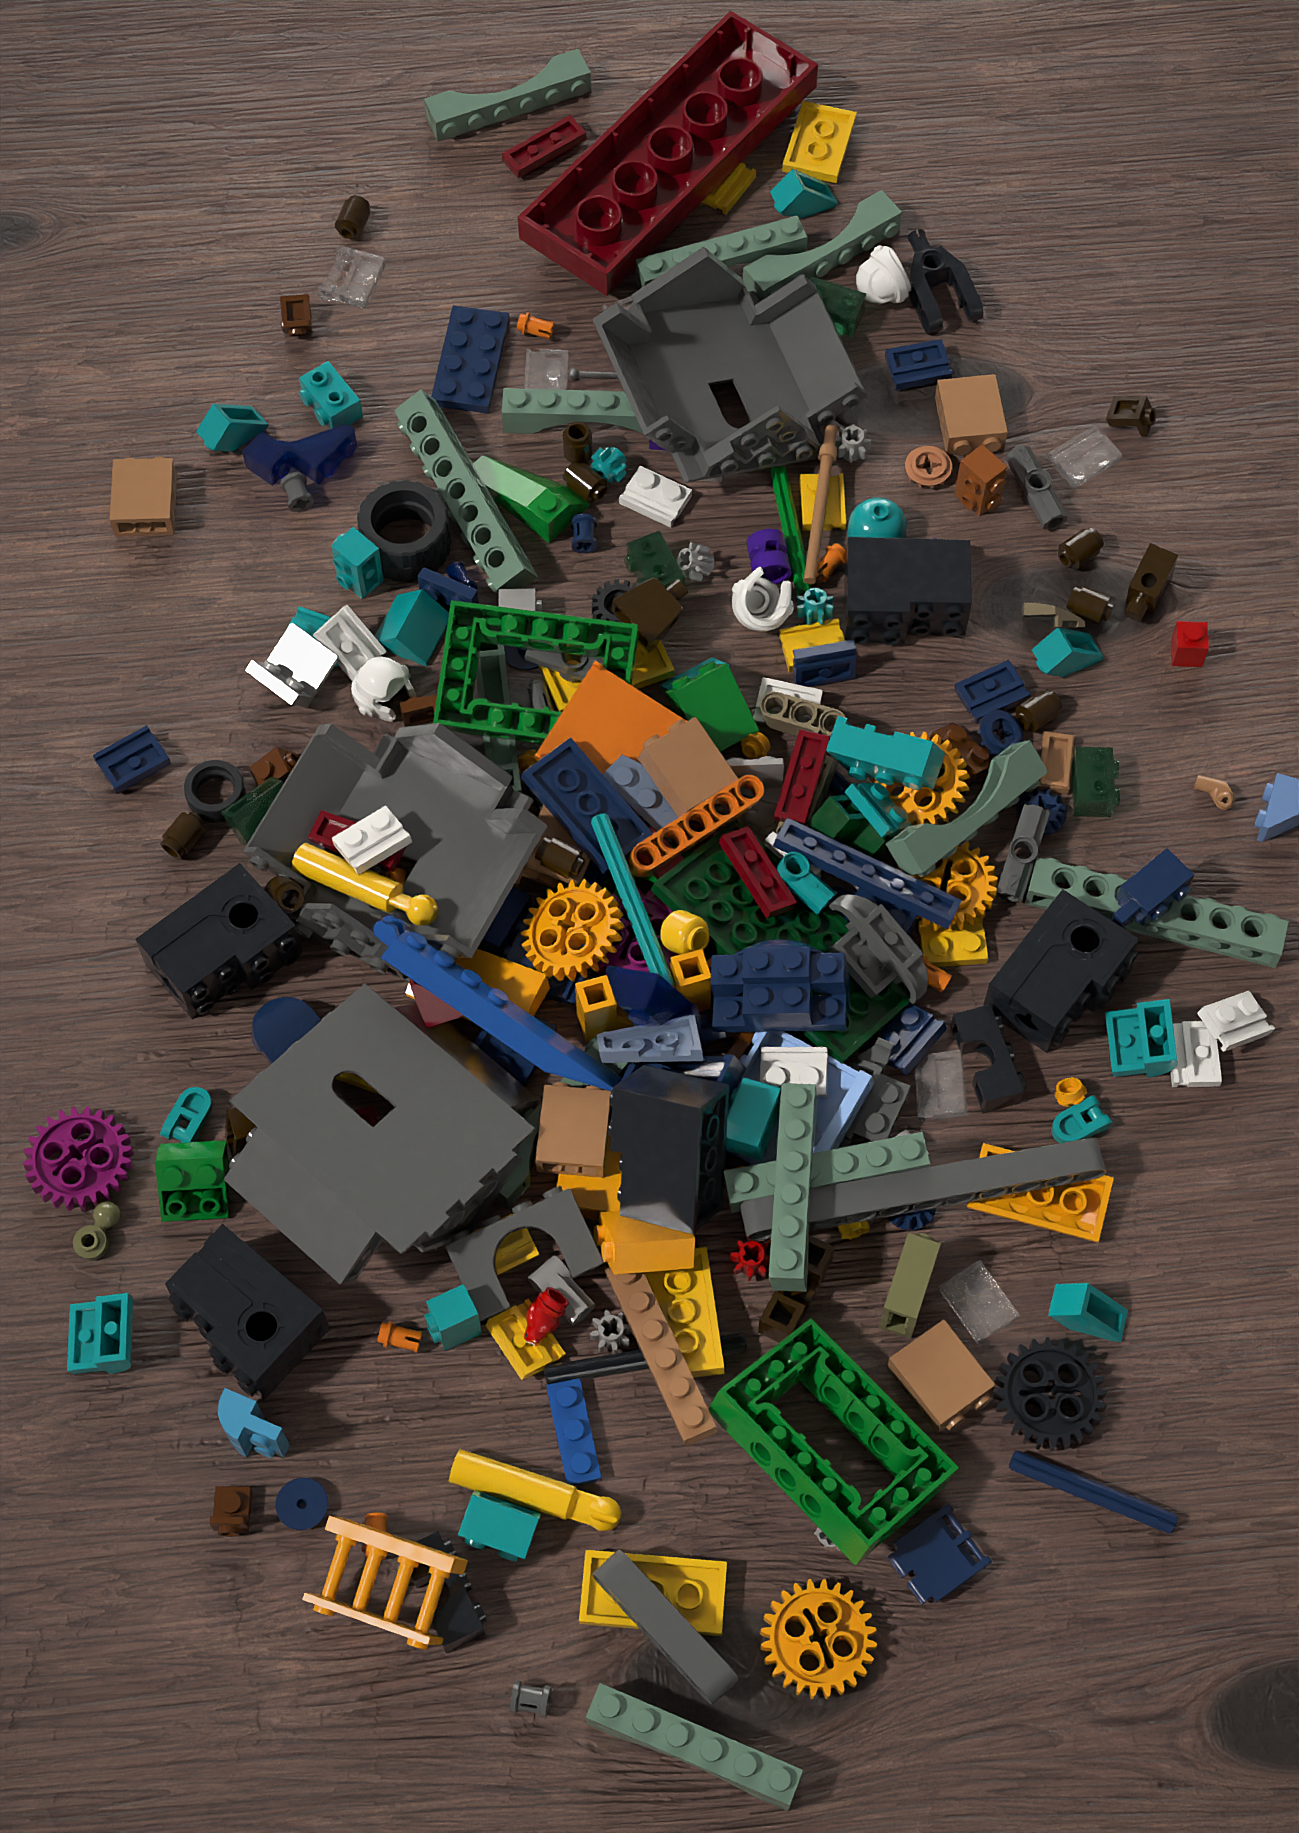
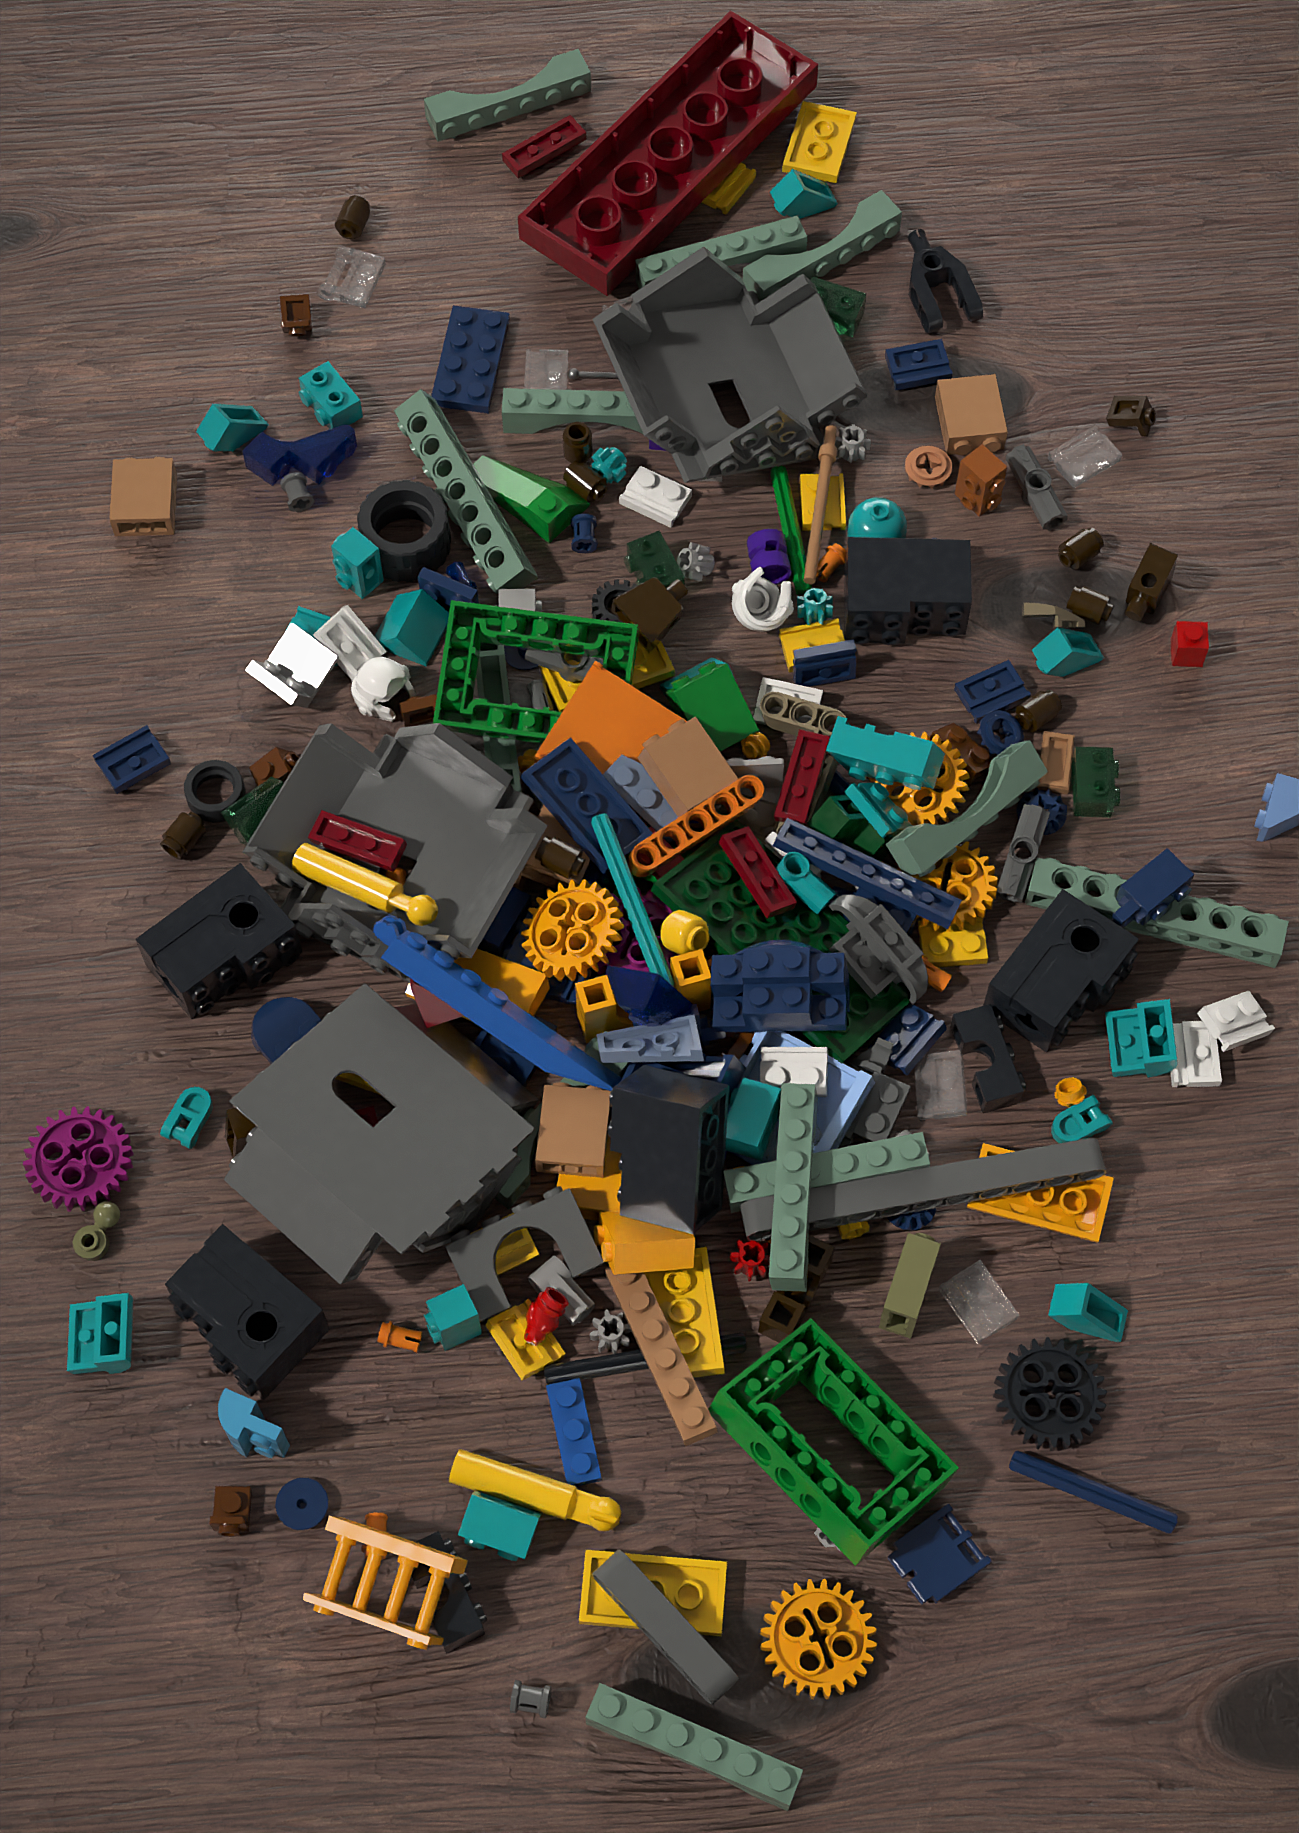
(192, 1180): green slope -> none
(285, 893): dark brown brick -> none
(371, 840): white plate -> none
(535, 326): orange pin -> none
(883, 277): white helmet -> none
(941, 1377): medium nougat brick -> none
(1218, 790): medium nougat arm -> none

